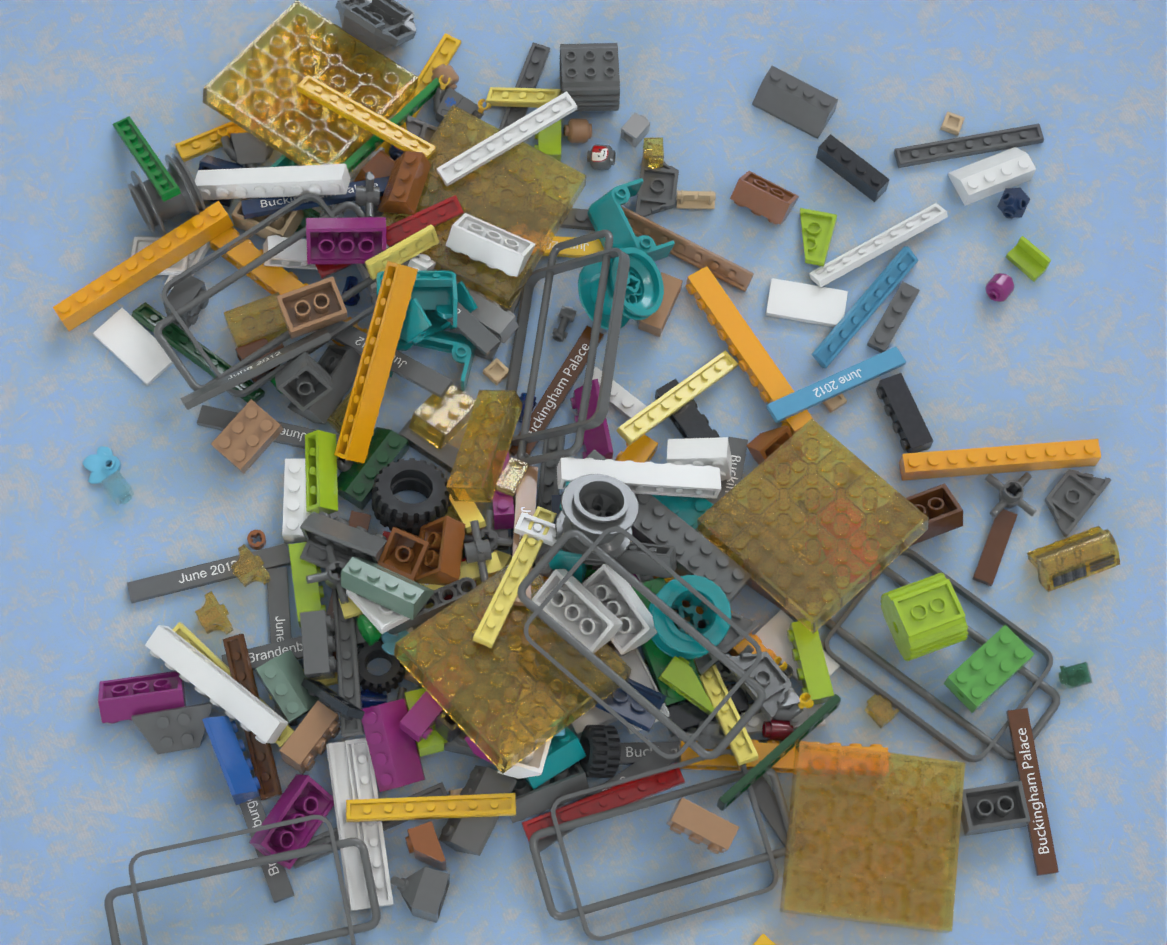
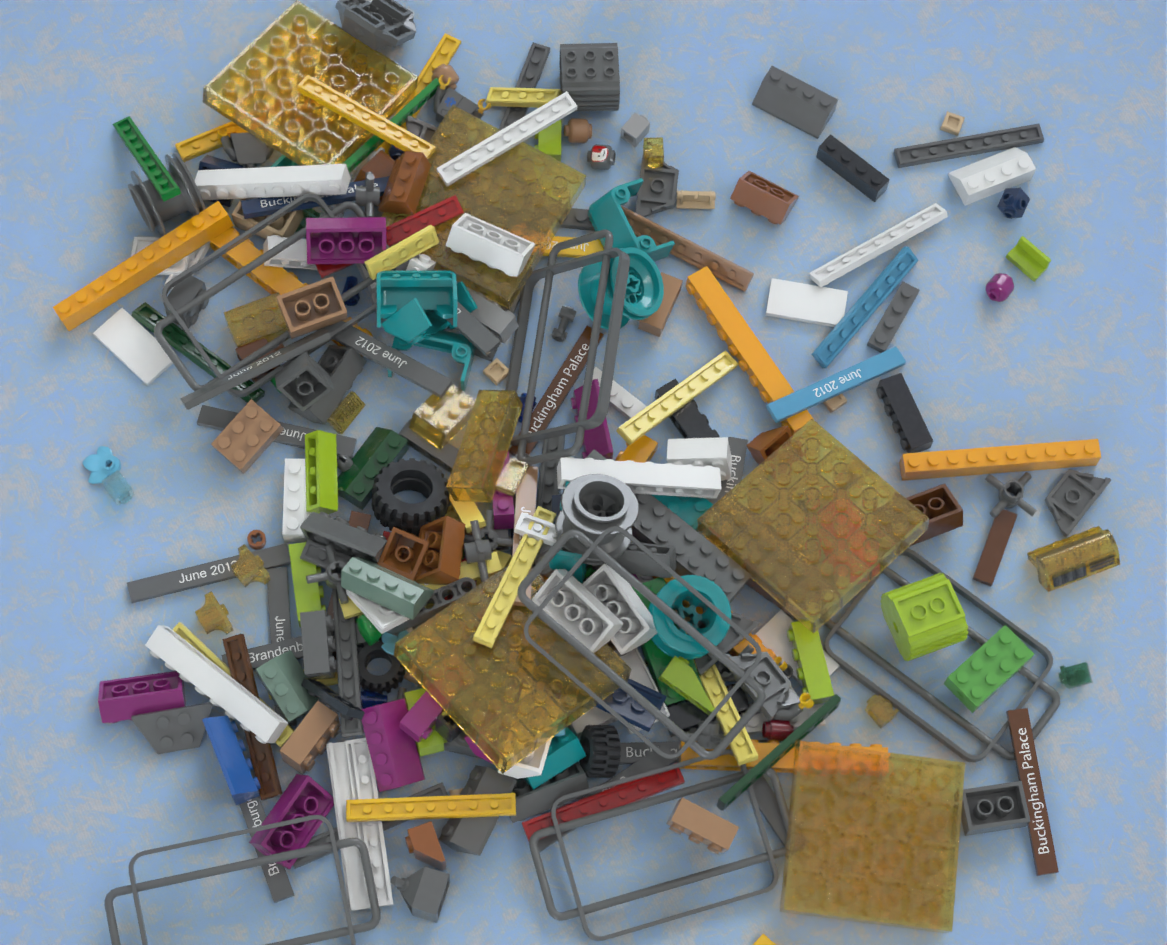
(376, 362): light orange brick -> none
(816, 234): lime wing -> none

